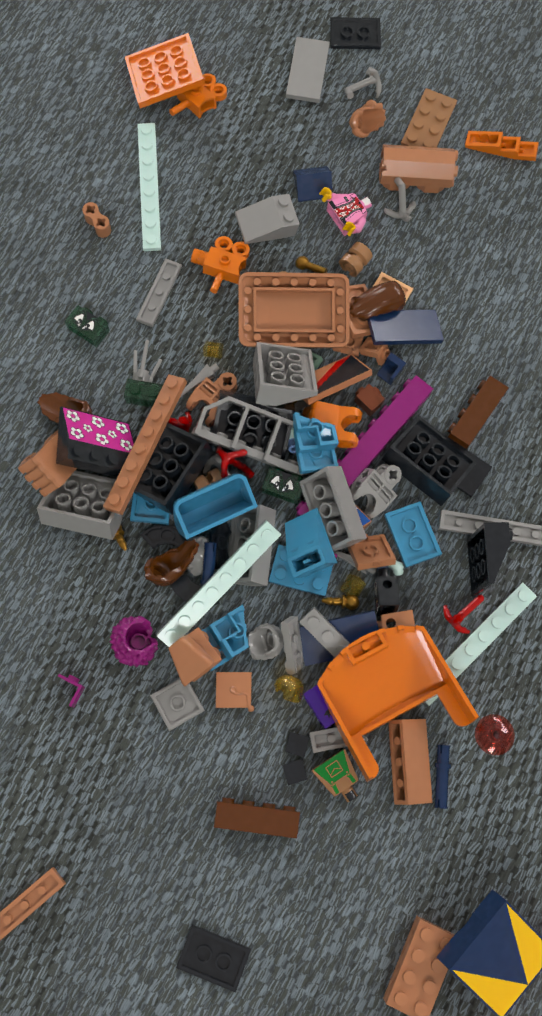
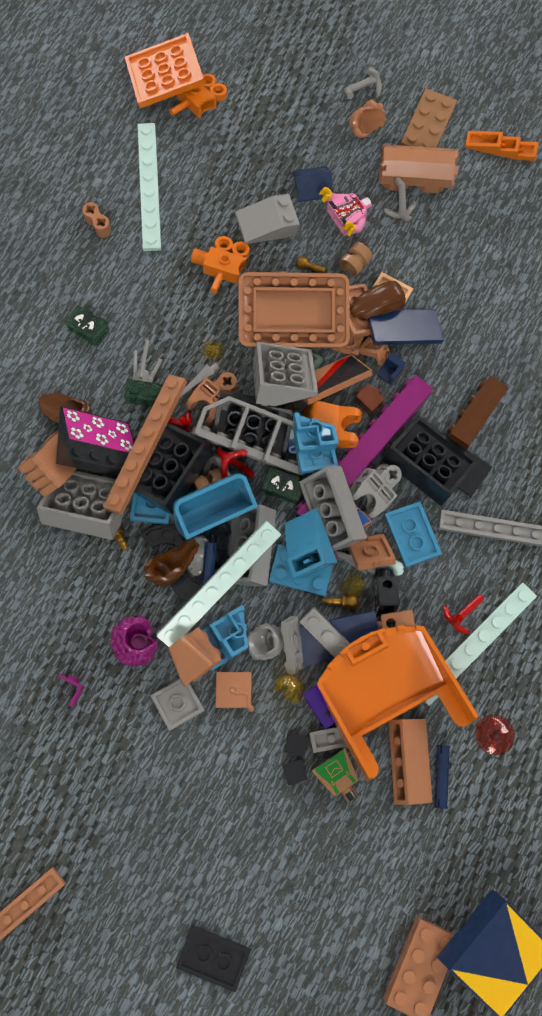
(159, 292): light grey tile -> none
(257, 819): reddish brown brick -> none
(307, 69): light grey tile -> none
(355, 33): black tile -> none
(486, 553): black slope -> none

